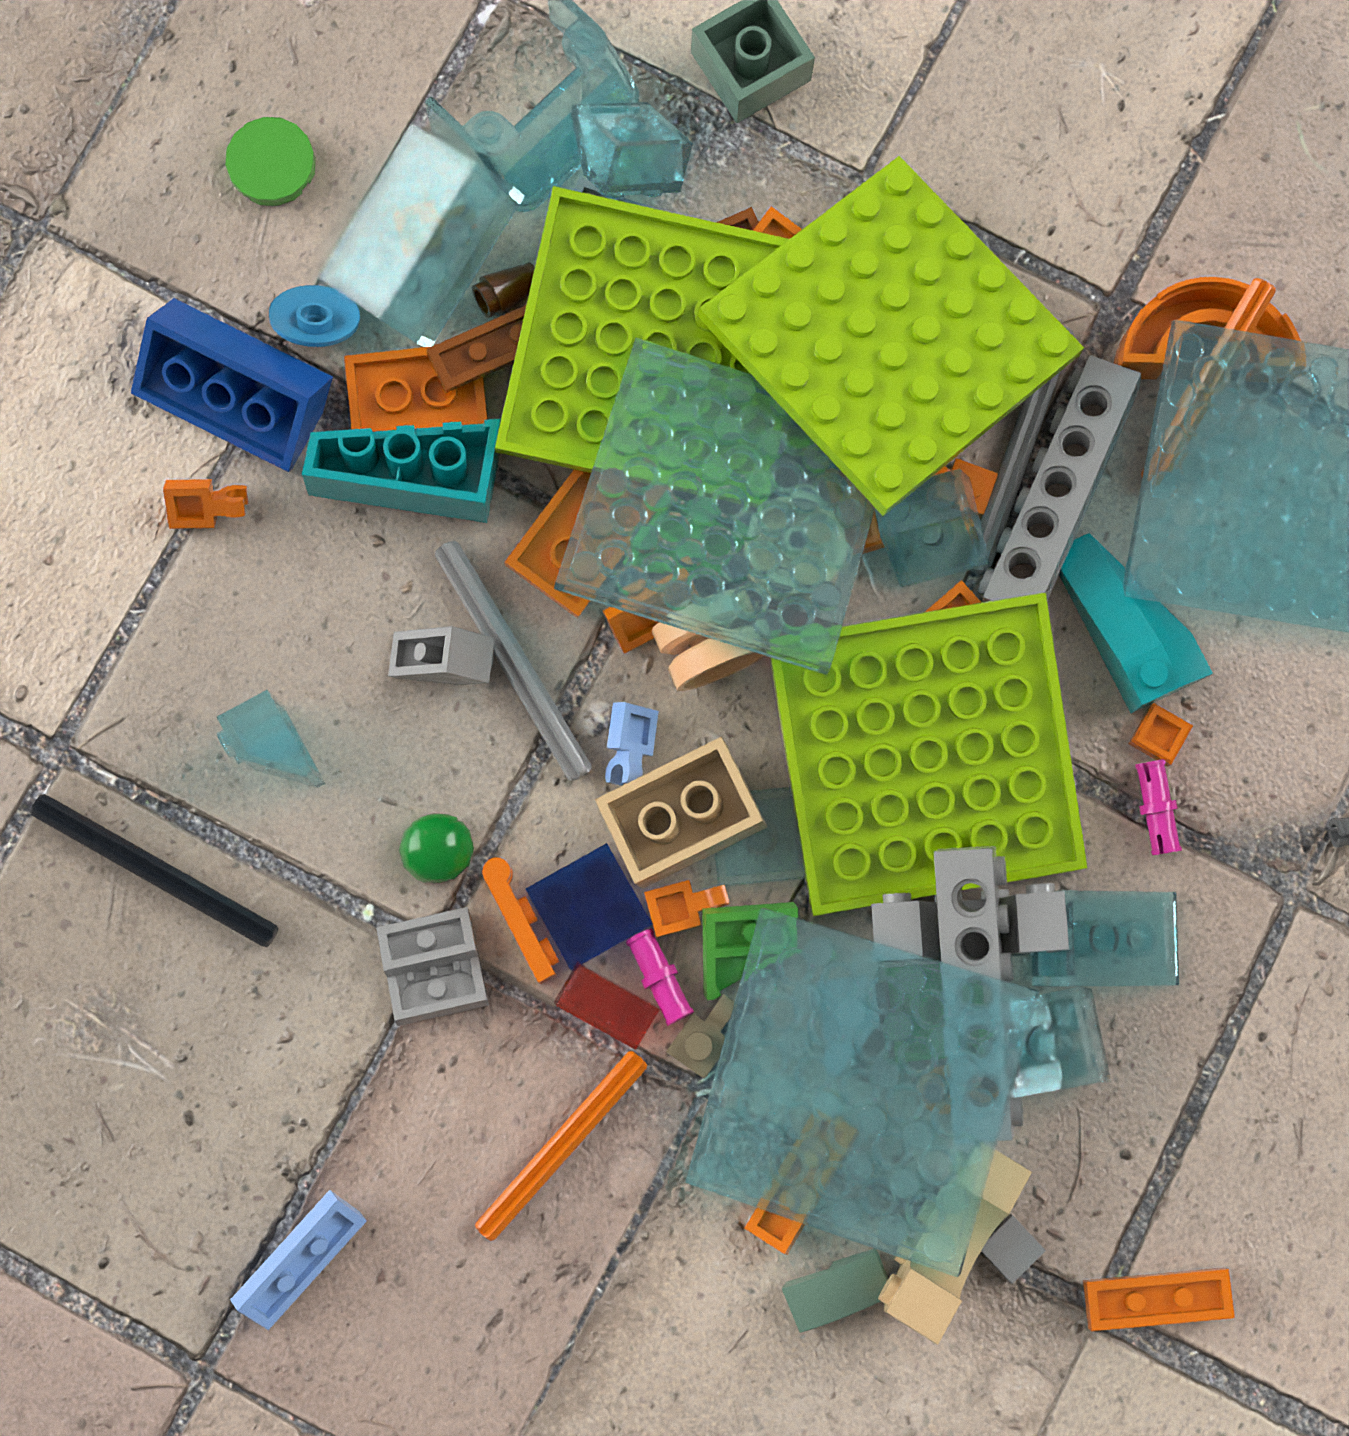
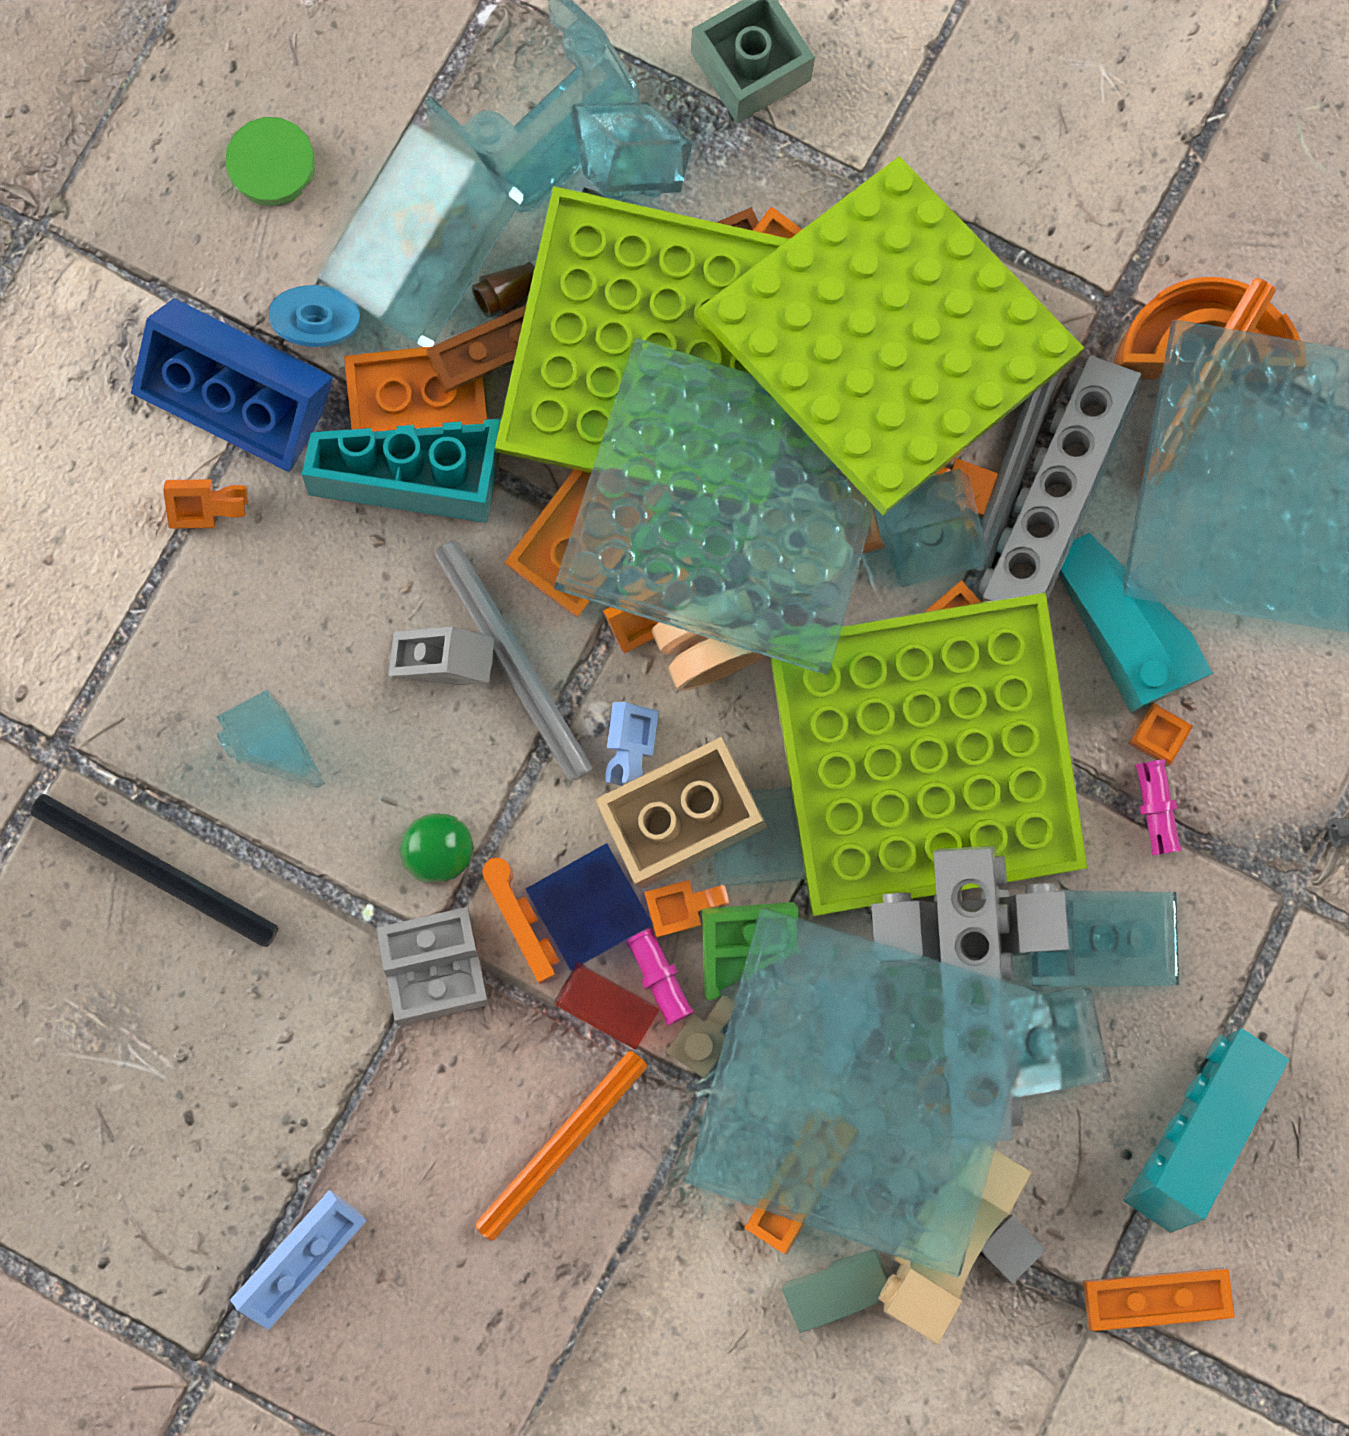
(1207, 1132): none -> teal wedge

